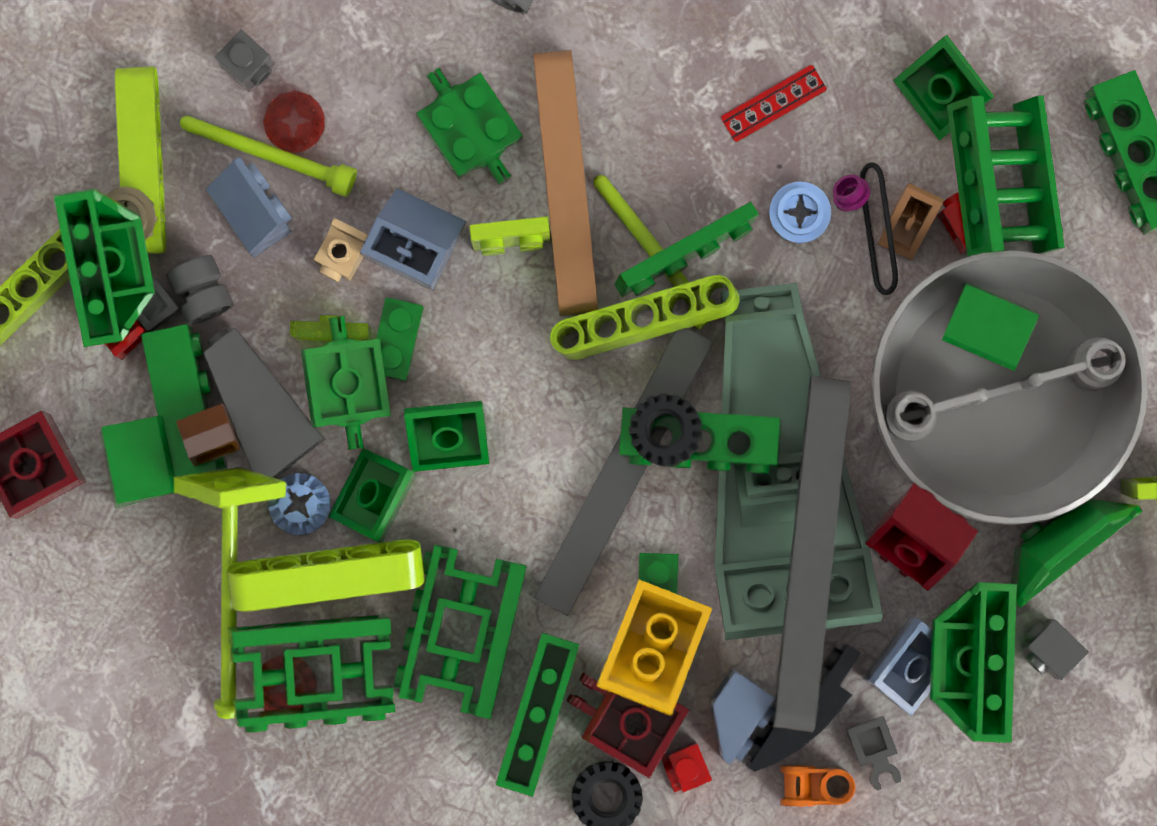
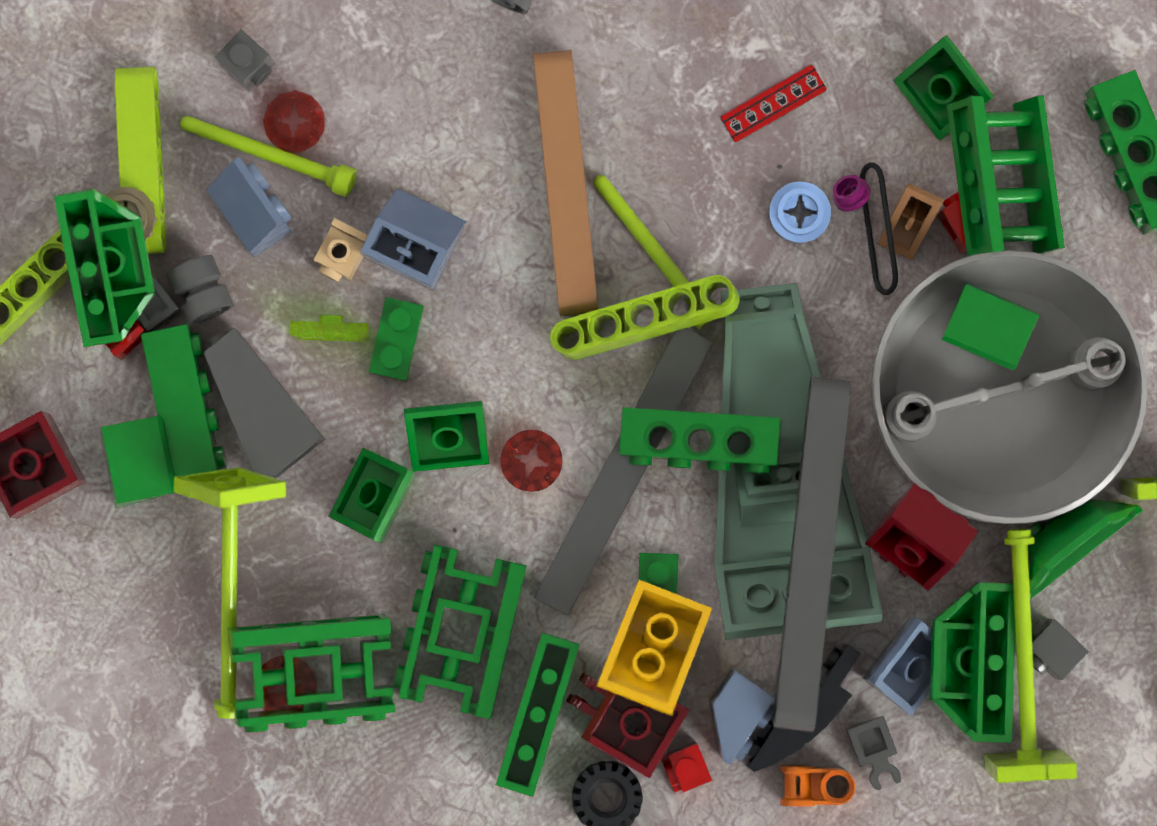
(208, 435): reddish brown piece -> none
(317, 506): light blue gear -> none
(325, 575): lime beam -> none
(345, 382): green plate -> none
(469, 126): green plate -> none
(495, 236): lime plate -> none
(522, 444): none -> clear red gear
(641, 430): black tyre -> none
(675, 257): green plate -> none
(1029, 761): none -> lime tile

